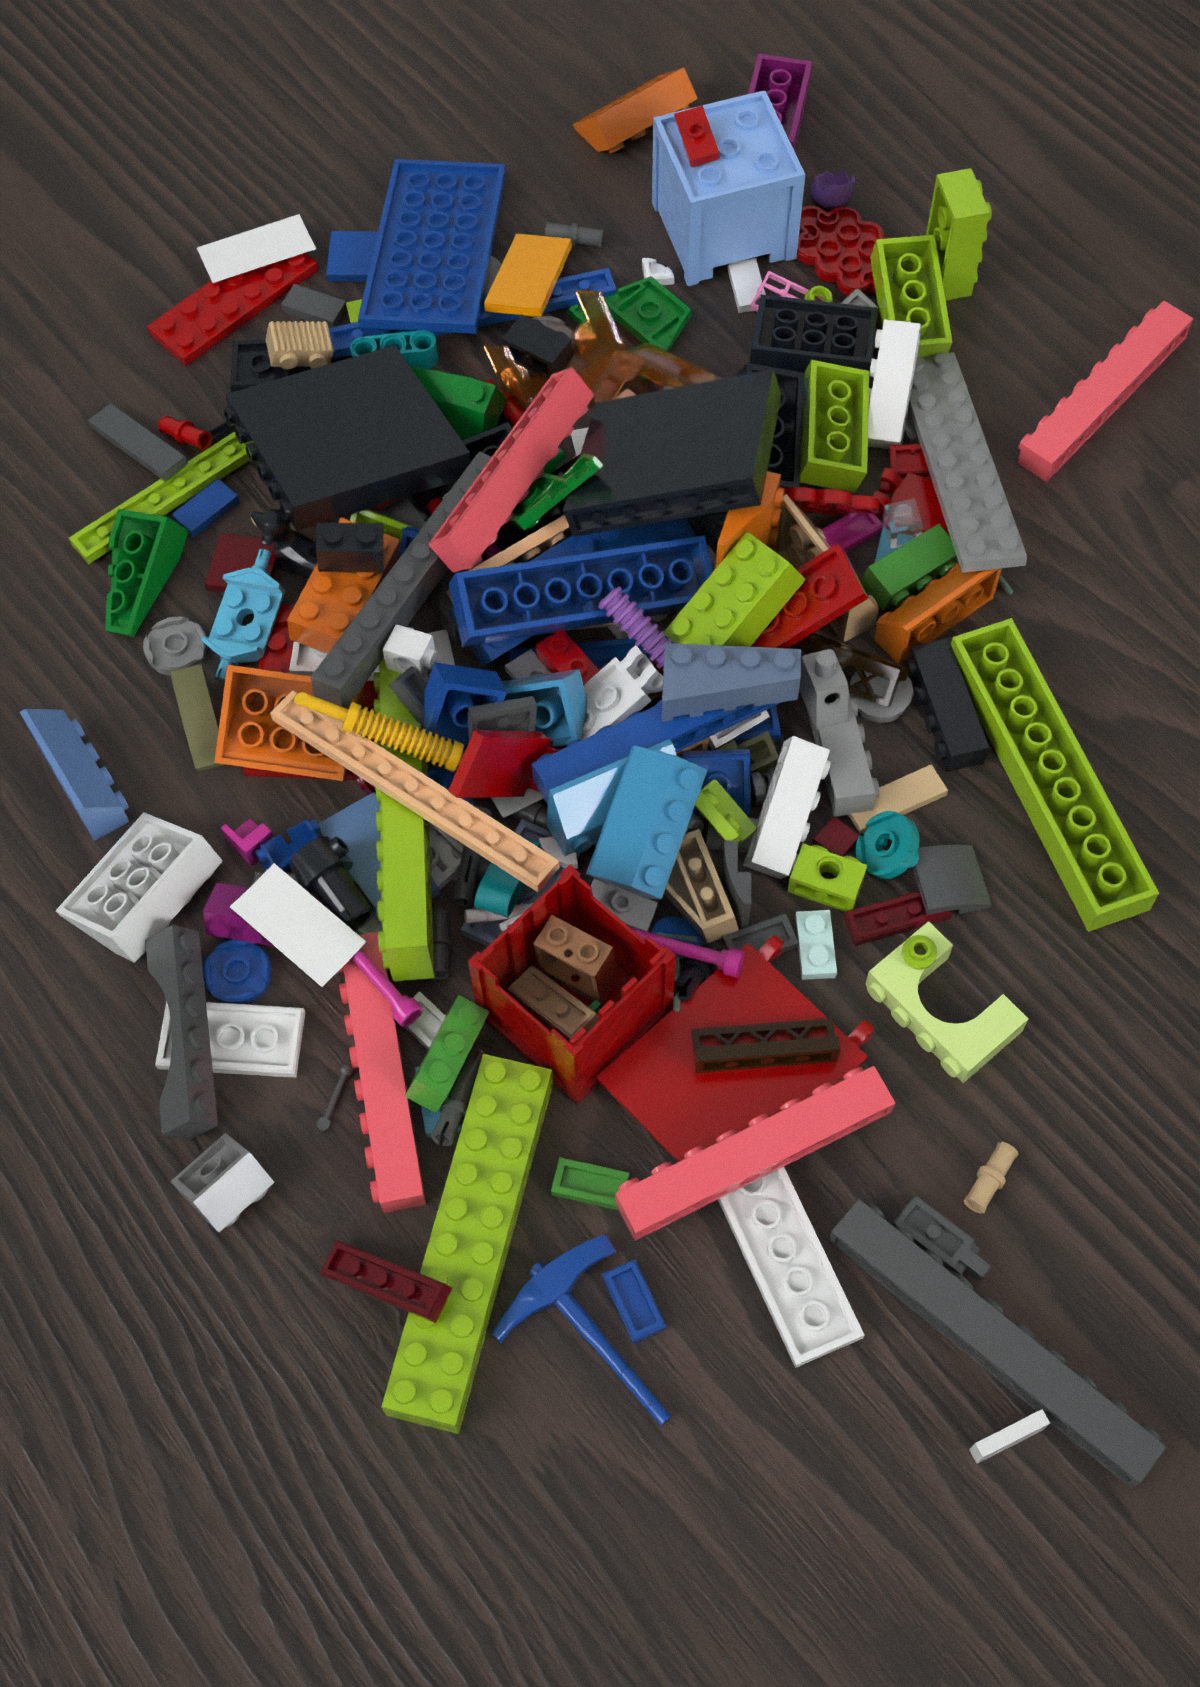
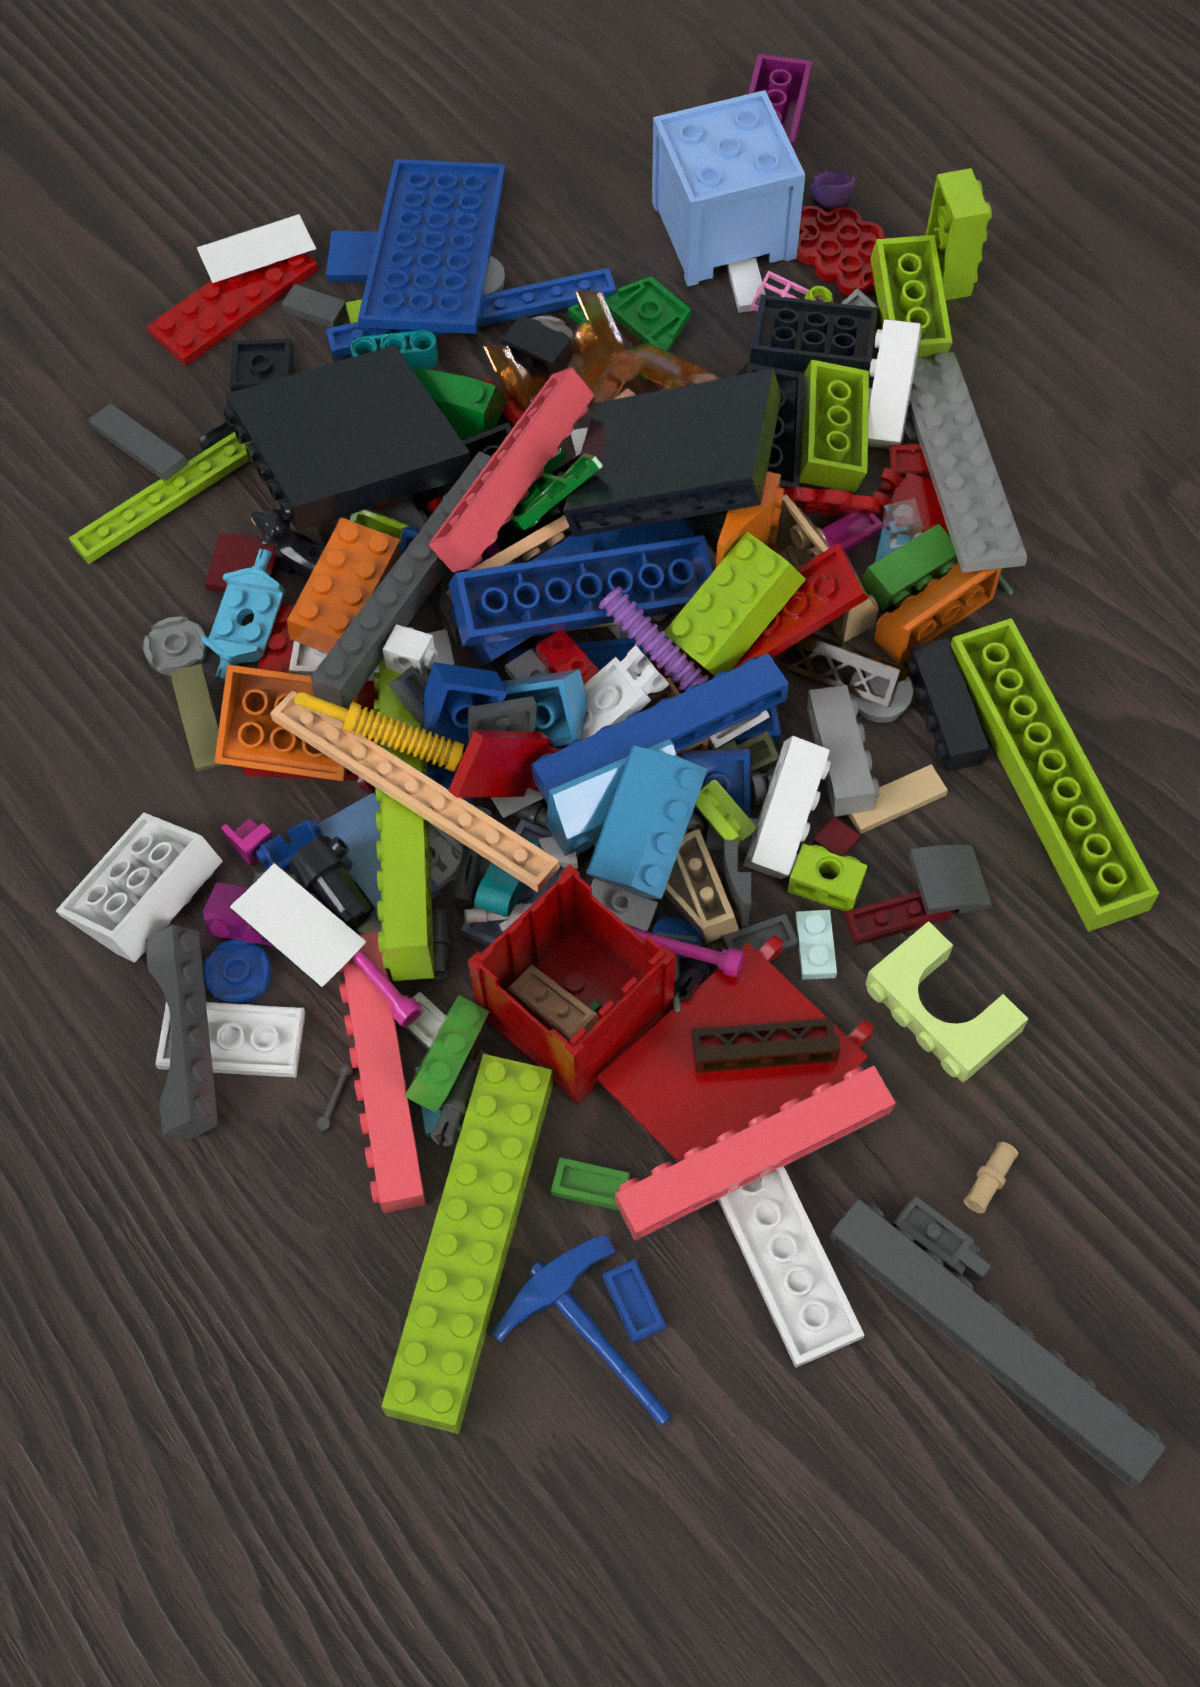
(77, 771): medium blue slope -> none
(142, 560): green wedge -> none
(185, 432): red pin -> none
(205, 507): blue tile -> none
(223, 1182): slope -> none
(299, 344): tan brick -> none
(350, 547): black brick -> none
(386, 1281): dark red tile -> none
(528, 275): light orange tile -> none
(569, 952): medium nougat window -> none
(576, 233): dark grey pin -> none
(635, 111): orange slope -> none
(659, 272): white tile -> none
(696, 136): red plate -> none
(726, 677): sand blue wedge -> none
(823, 677): light grey torso -> none
(902, 852): teal plate -> none
(915, 960): lime plate -> none
(1009, 1436): white tile -> none
(1103, 391): coral brick -> none

